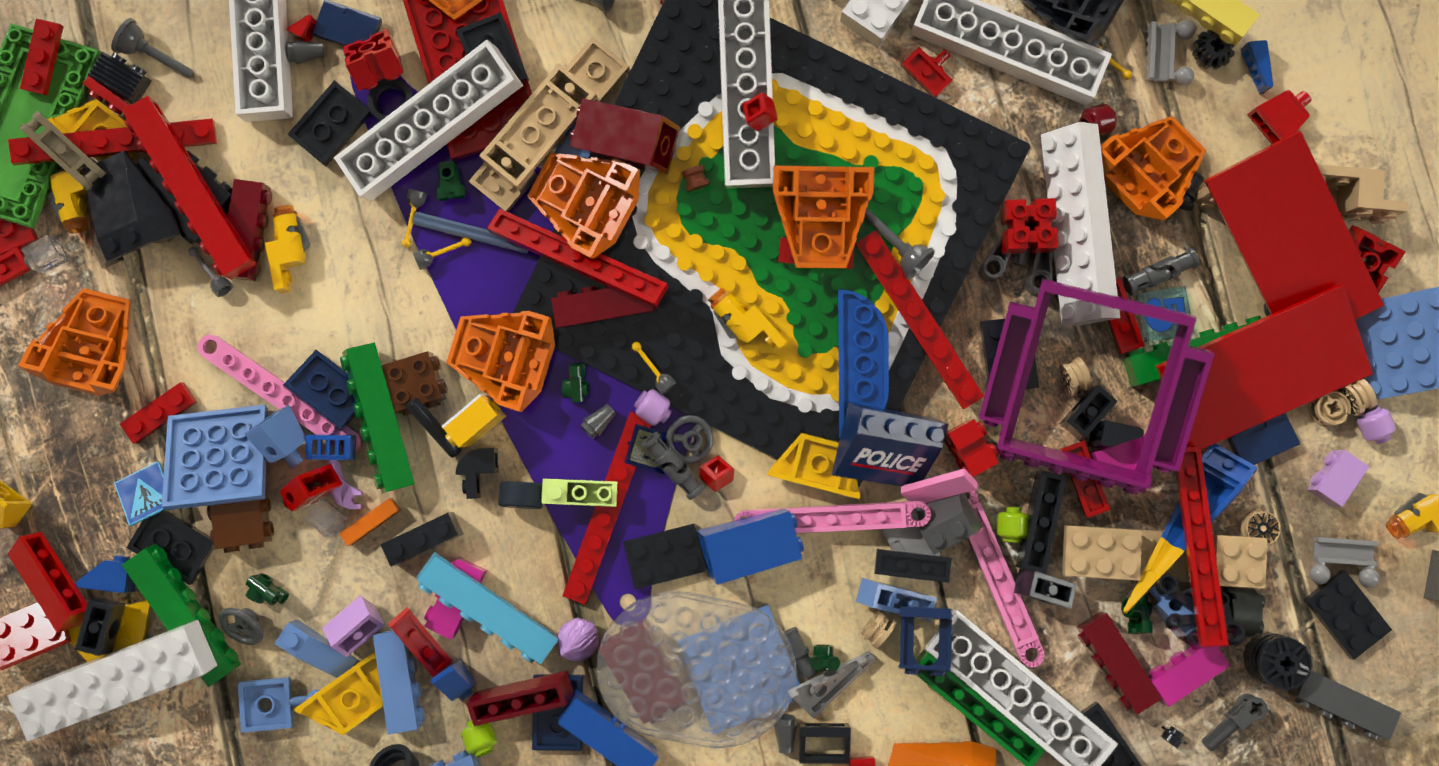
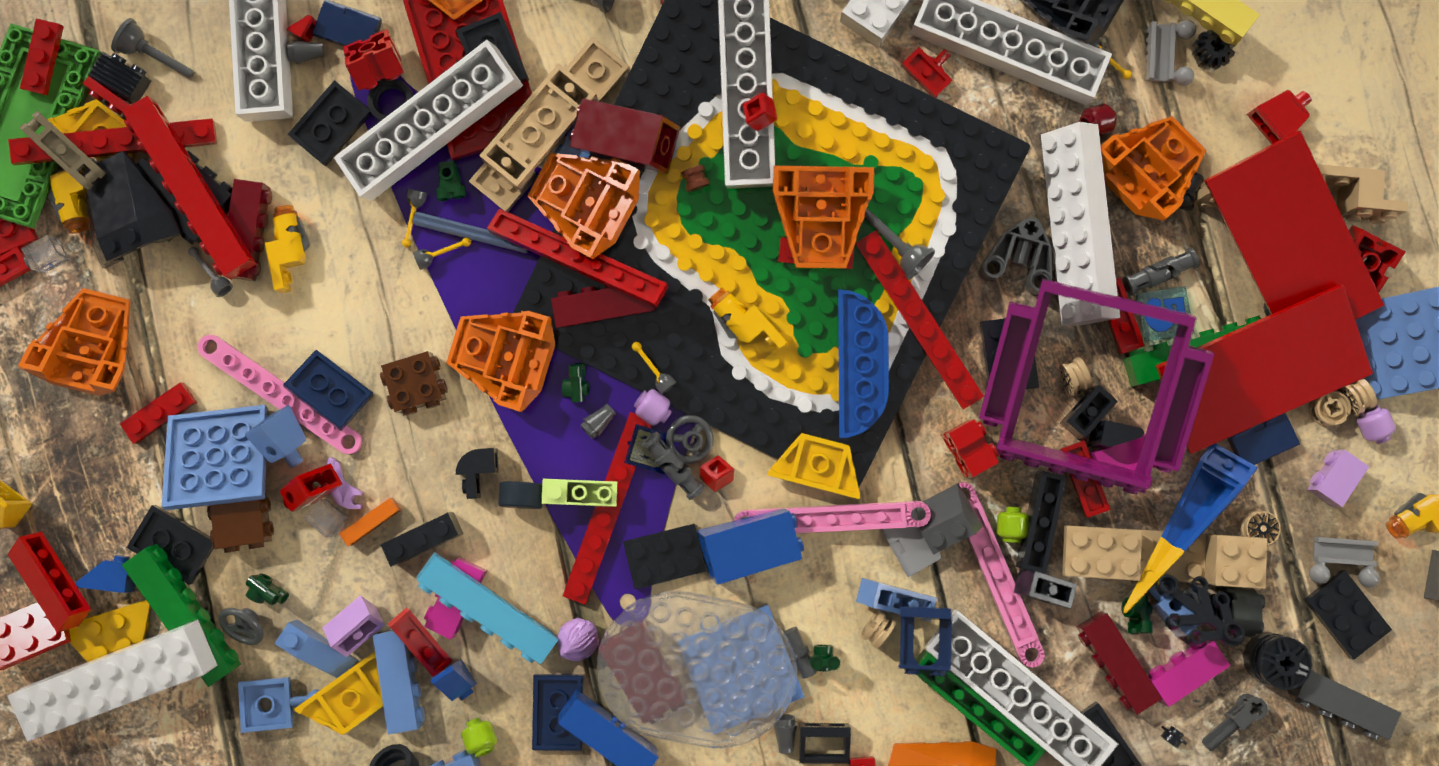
(100, 626): black brick -> none
(141, 493): piece -> none
(349, 447): blue slope -> none
(377, 418): green brick -> none
(432, 426): black axle -> none
(473, 421): yellow piece -> none
(520, 698): dark red brick -> none
(824, 688): light grey wing -> none
(887, 445): dark blue slope -> none
(912, 565): black plate -> none
(940, 487): bright pink tile -> none
(1018, 236): red brick -> none
(1201, 551): red plate -> none
(1258, 63): blue slope -> none

